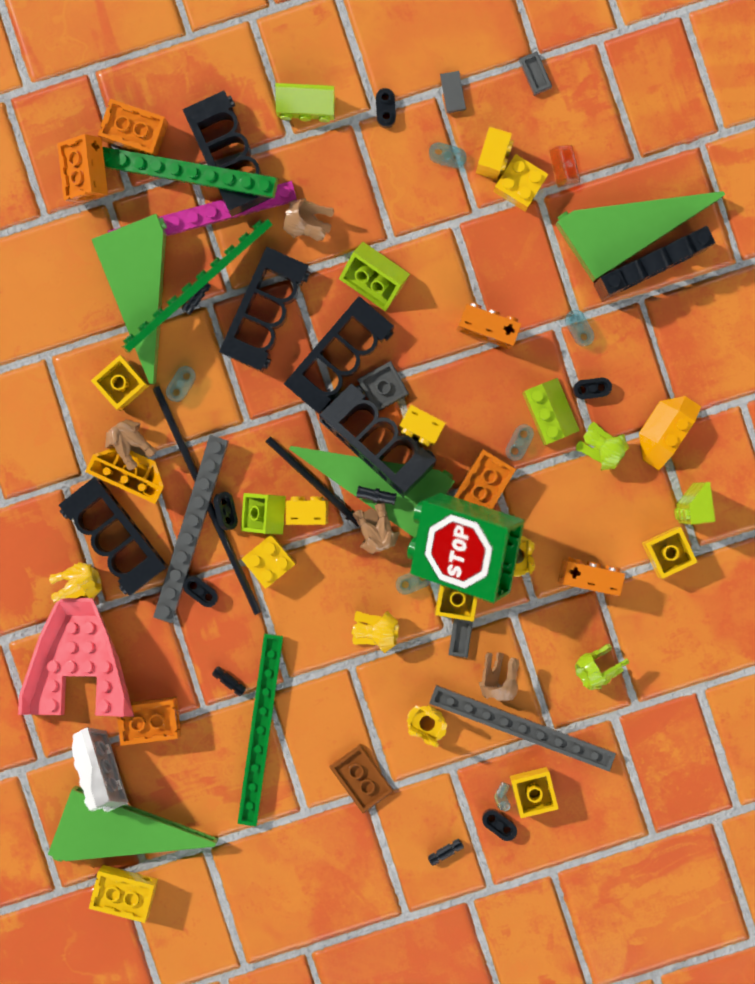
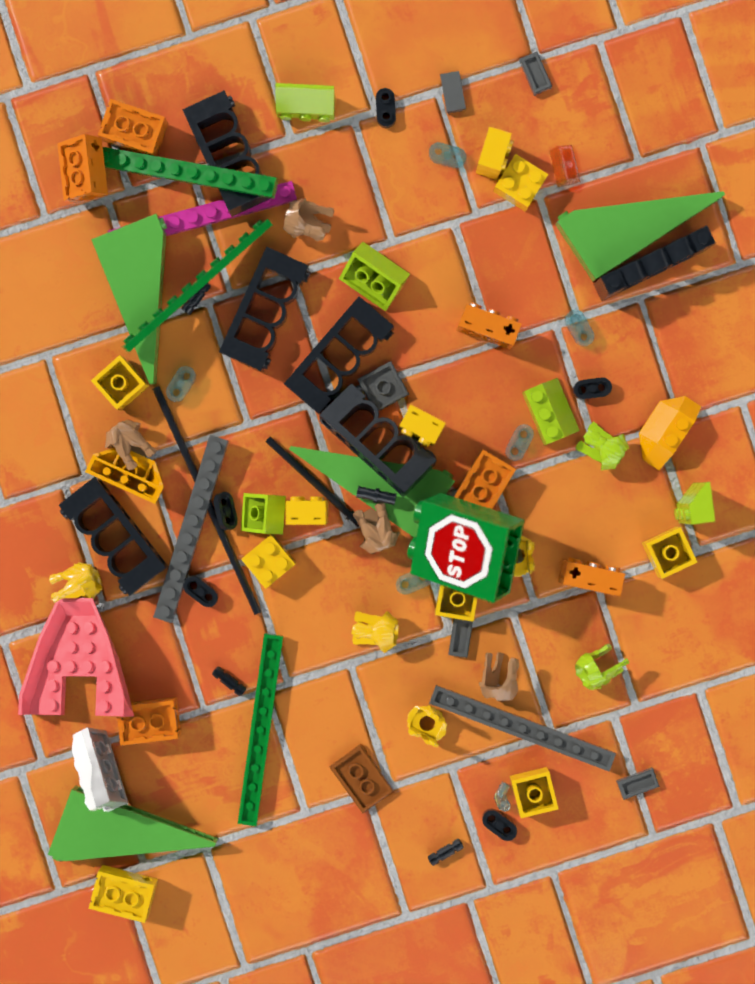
(637, 783): none -> dark grey tile

